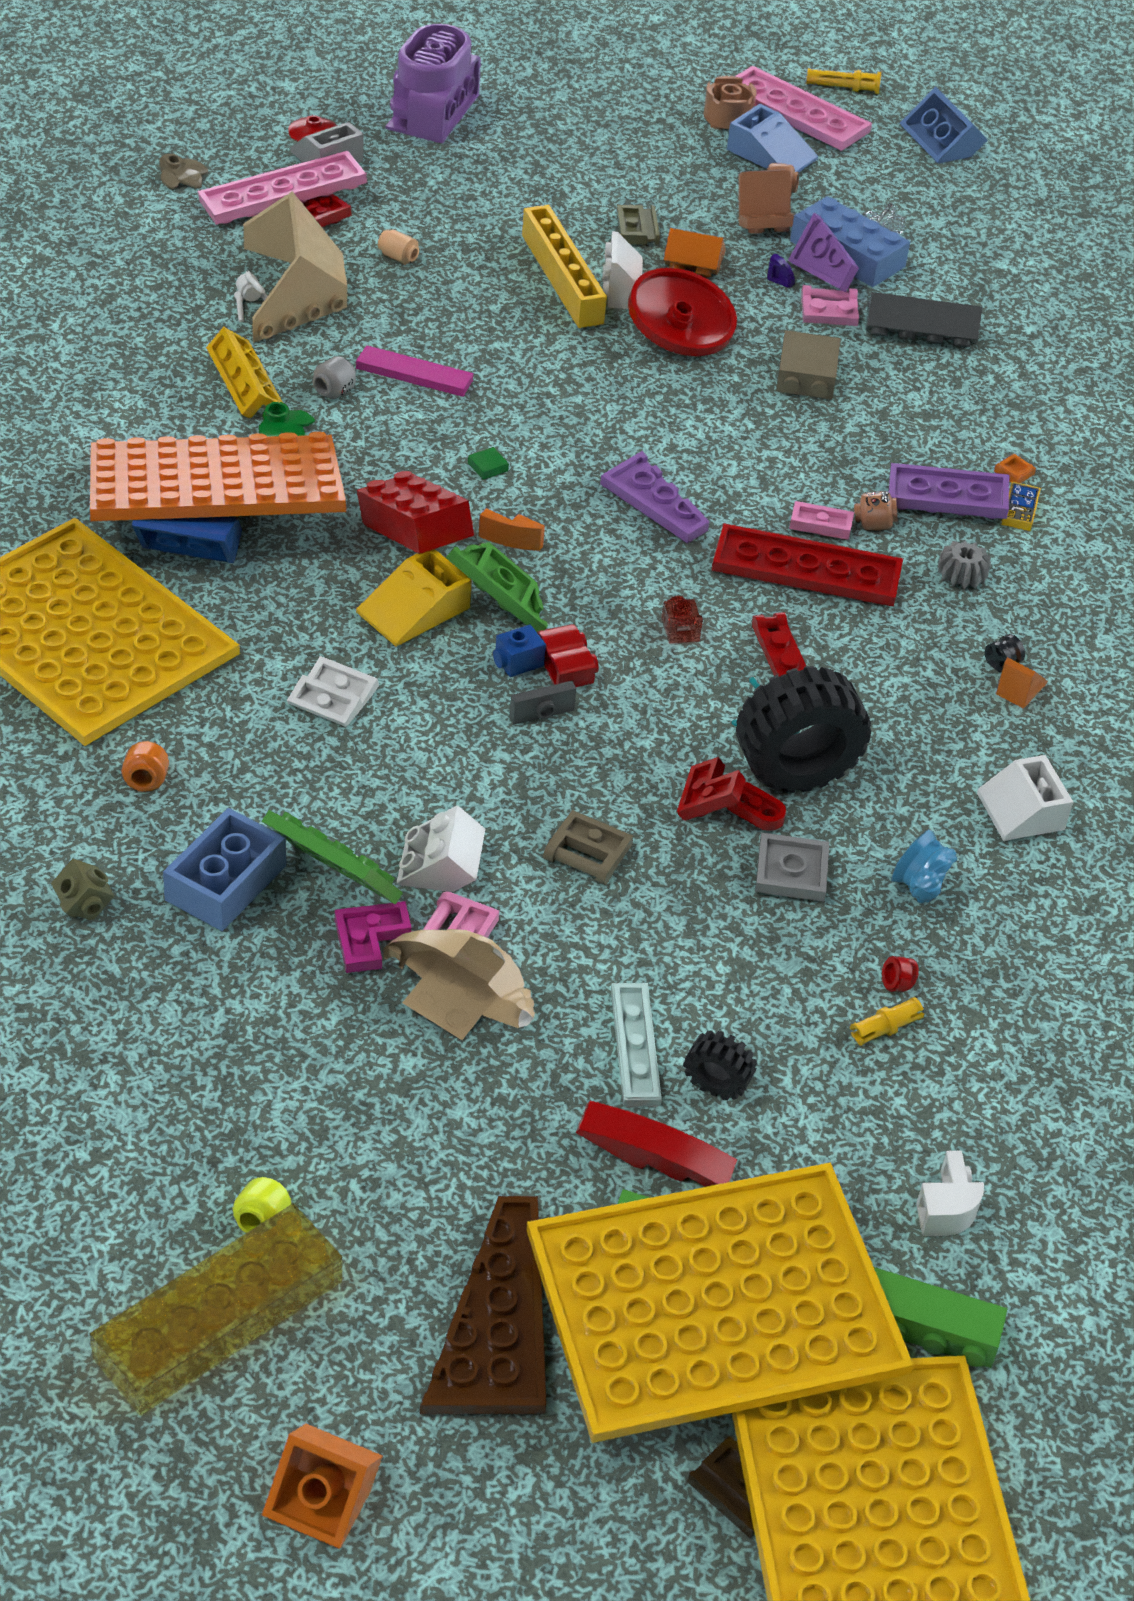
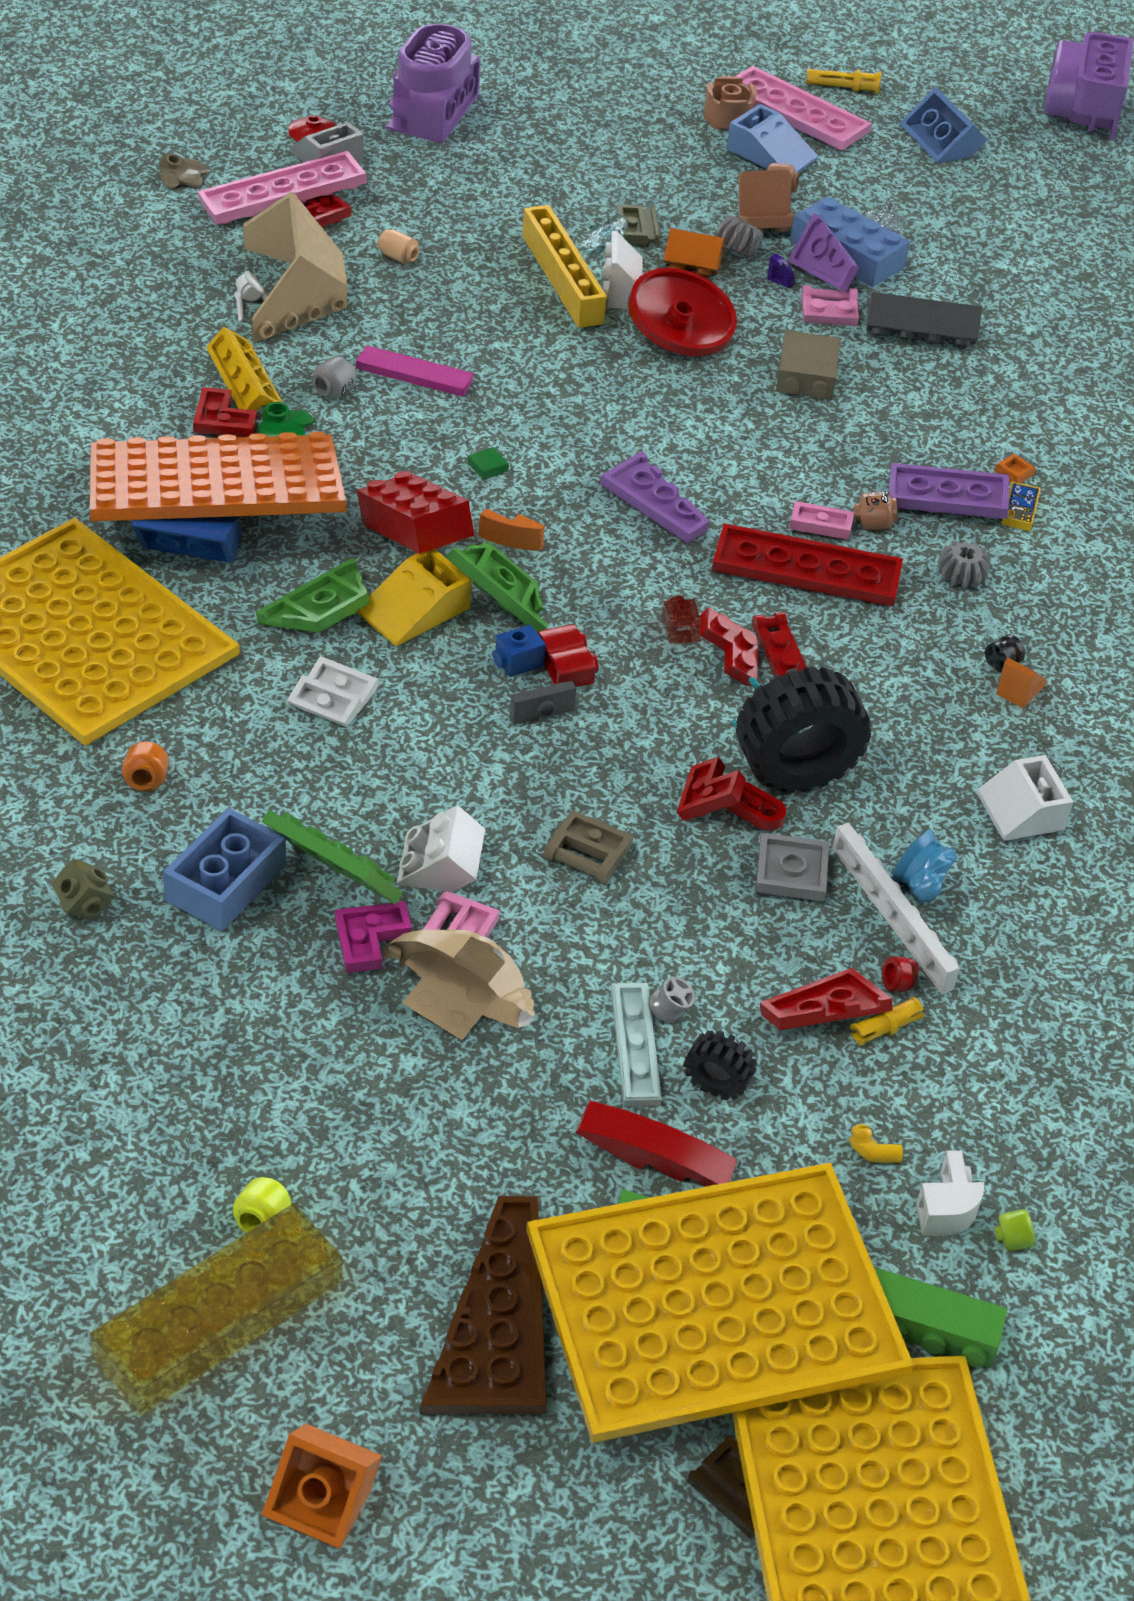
(217, 418): none -> red plate
(319, 602): none -> bright green wing
(601, 234): none -> clear light blue plate
(672, 999): none -> light grey wheel
(738, 643): none -> red plate
(740, 235): none -> light grey gear
(826, 1000): none -> red wing
(871, 1150): none -> yellow arm
(896, 908): none -> white plate
(1015, 1230): none -> lime piece
(1090, 80): none -> medium lavender brick

